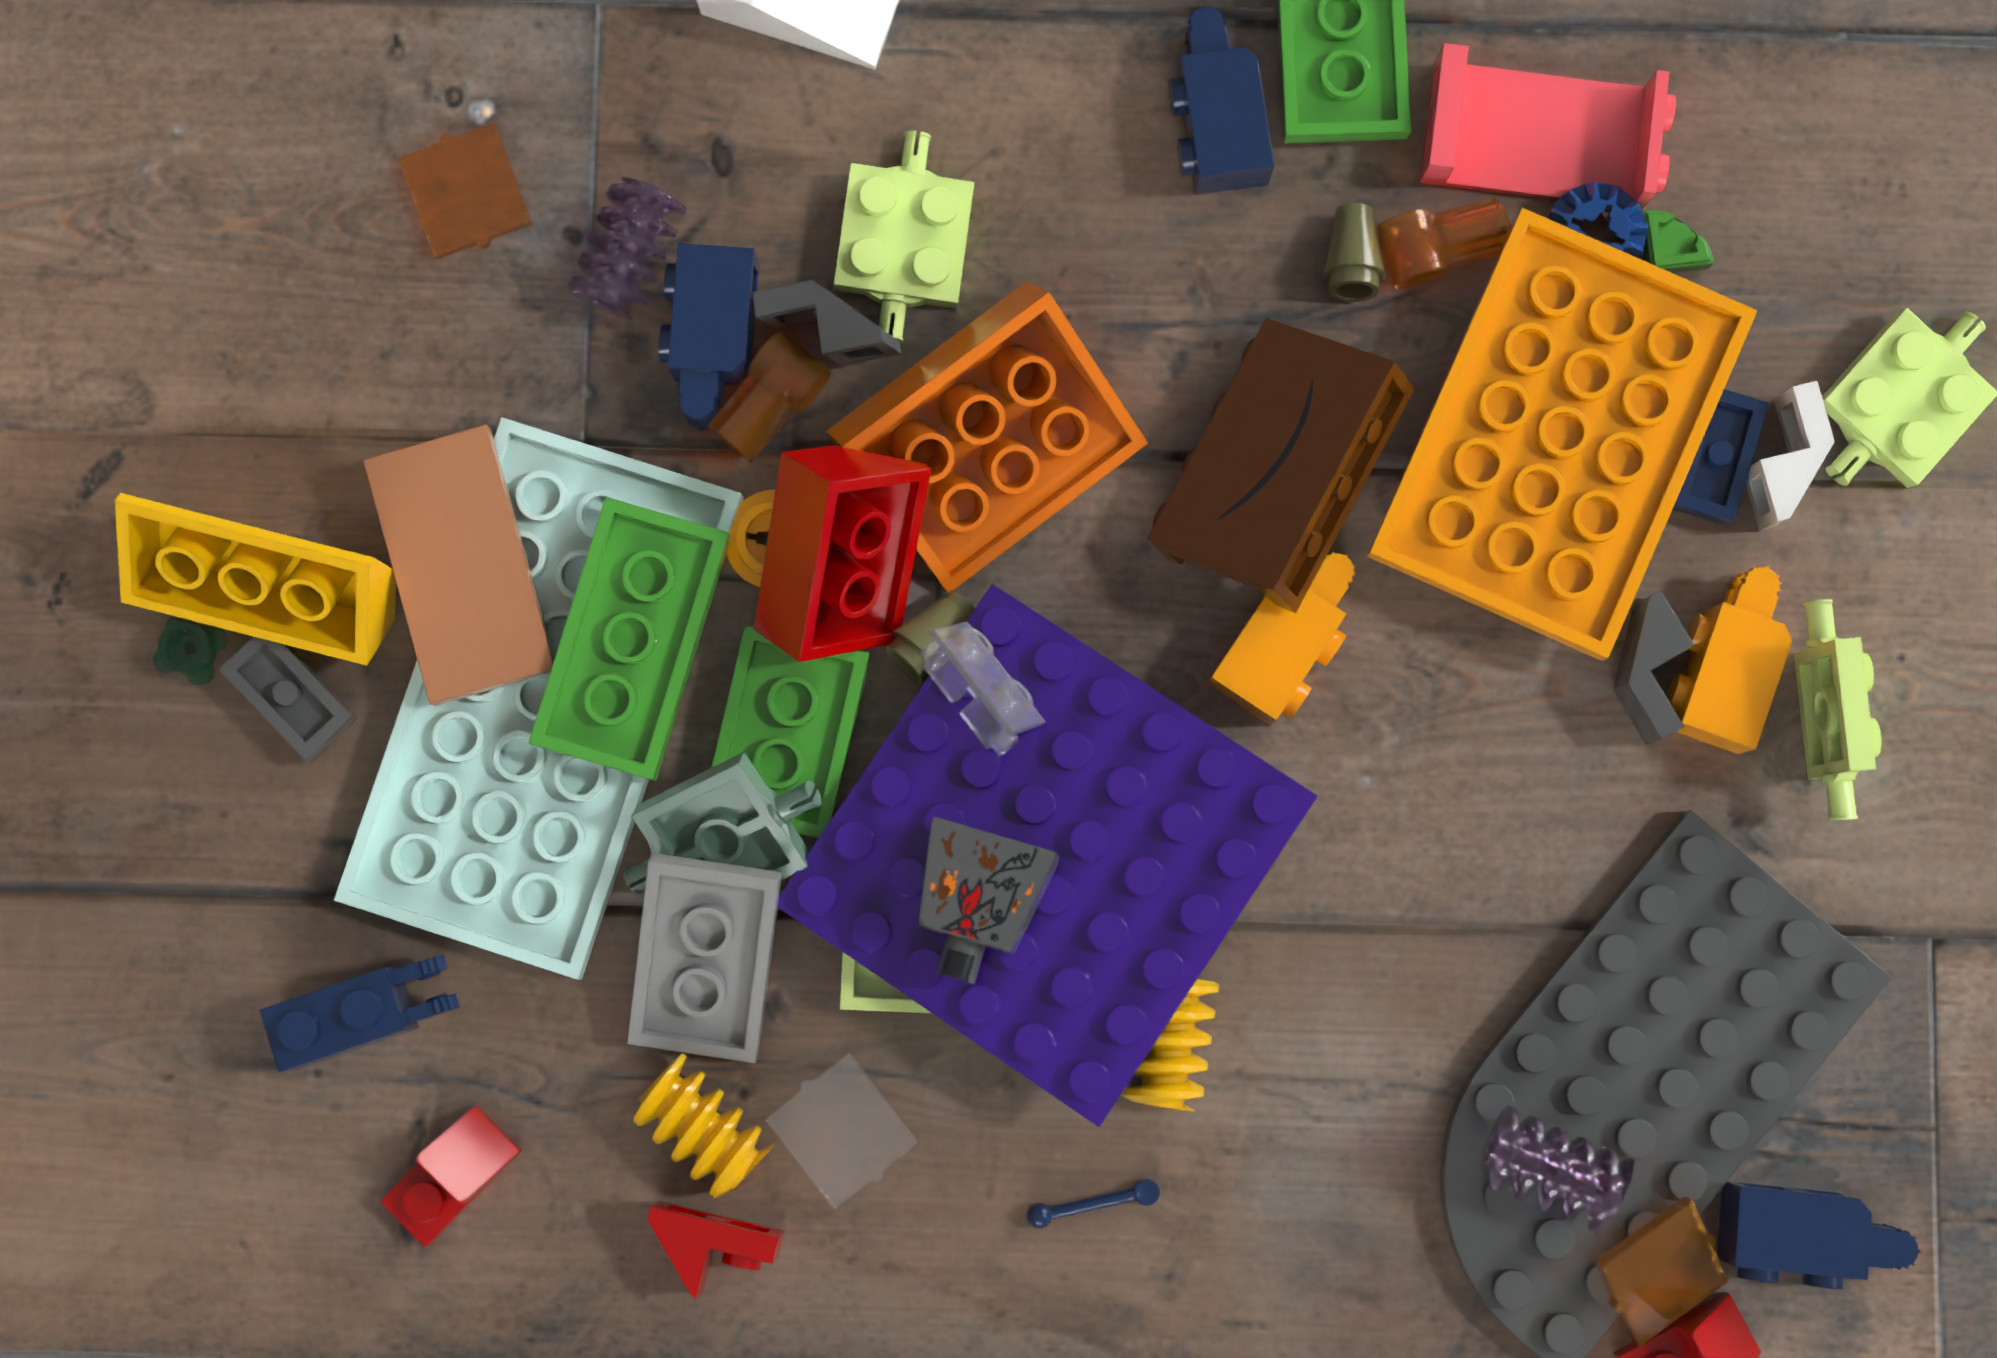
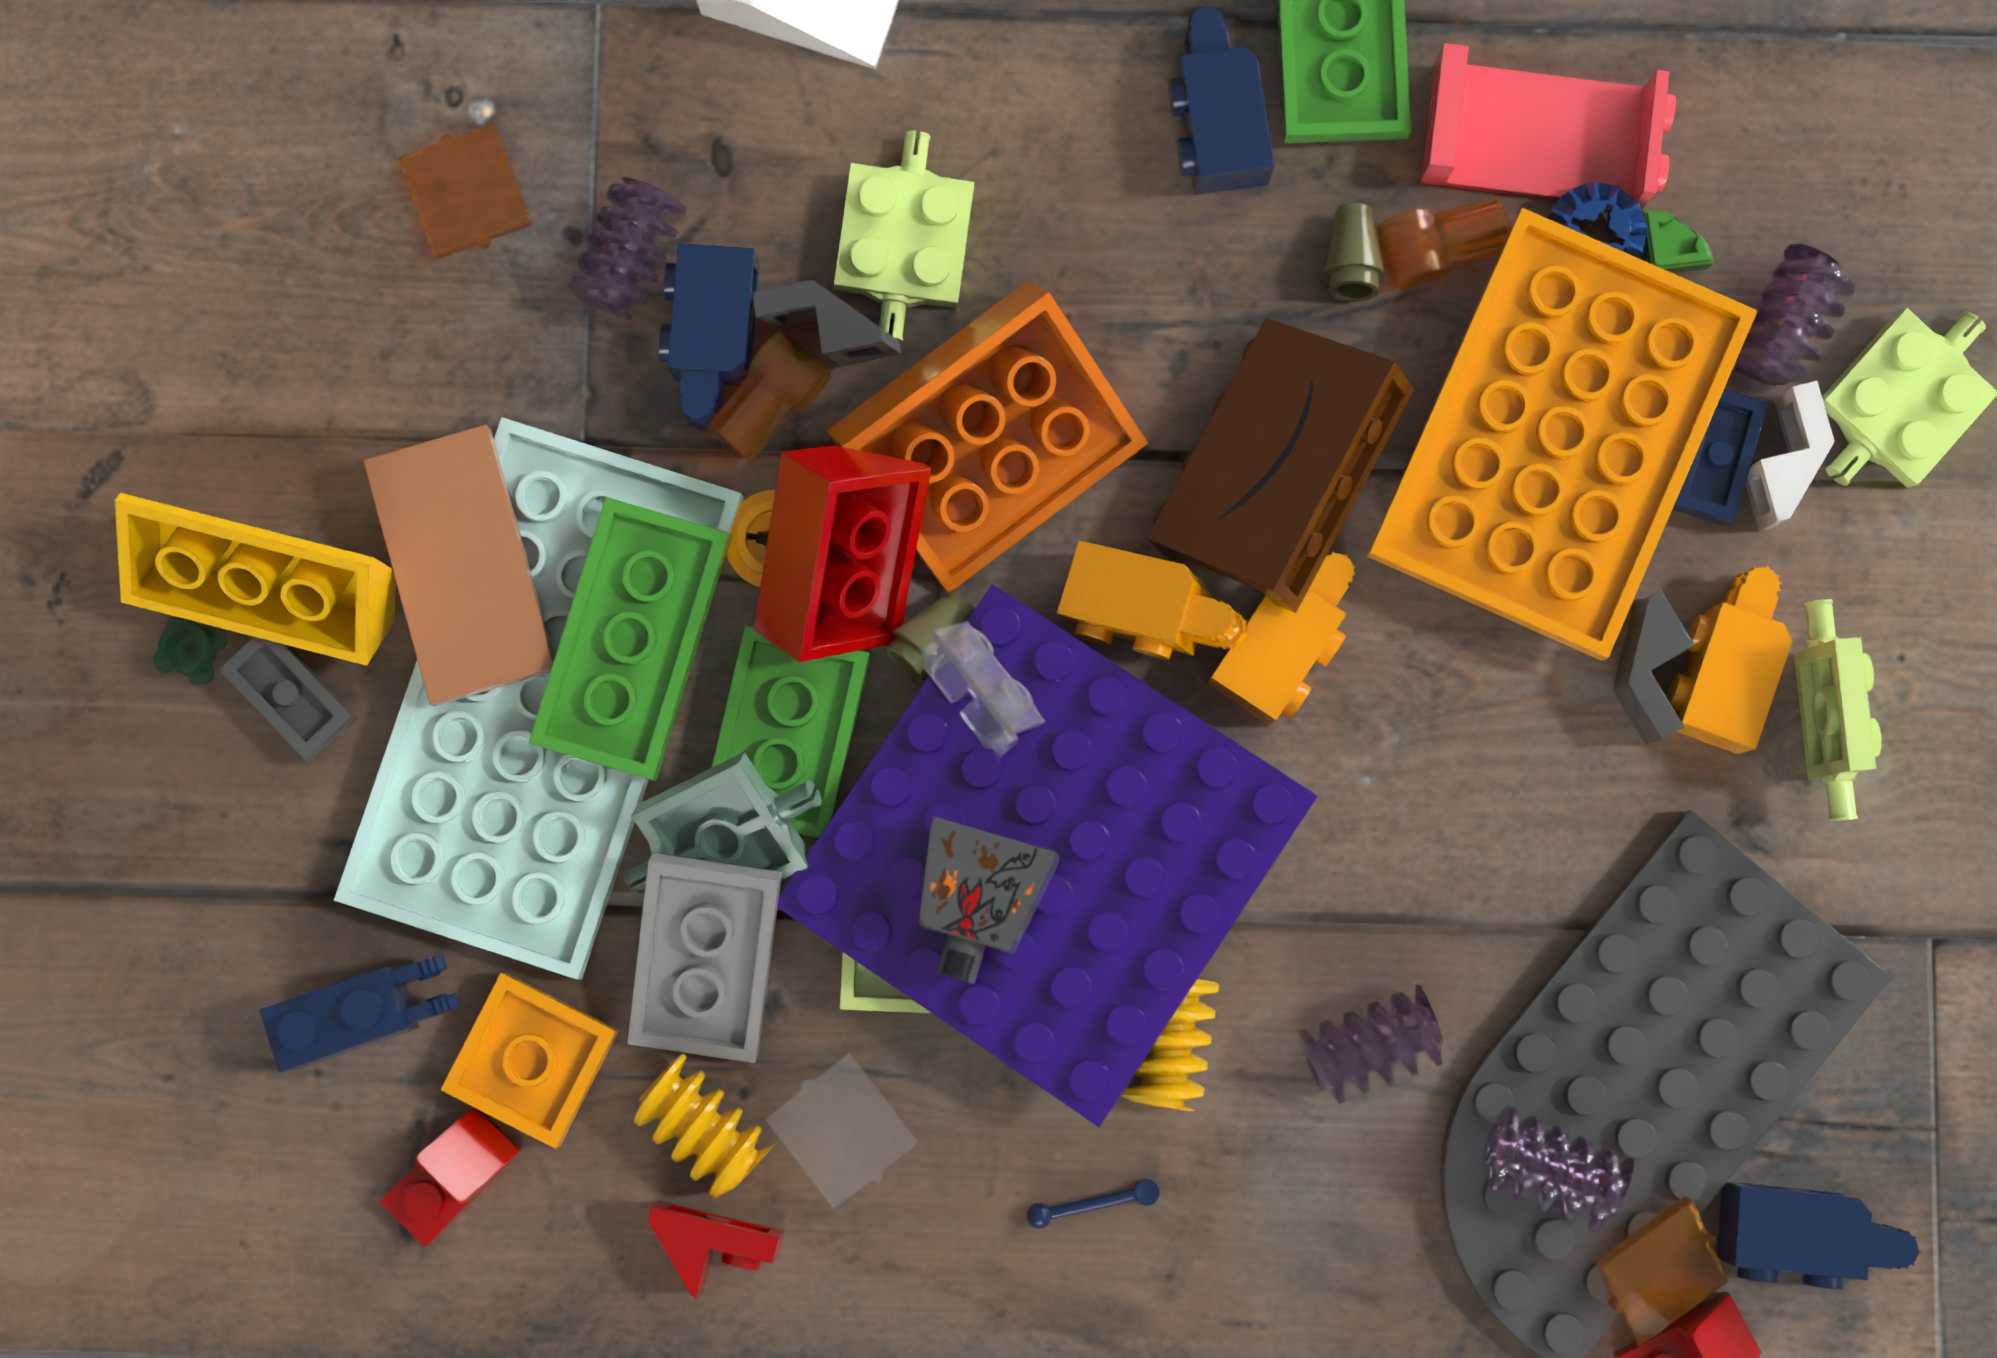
(529, 1060): none -> light orange plate
(1145, 602): none -> light orange hinge
(1373, 1045): none -> clear purple piece
(1793, 316): none -> clear purple piece

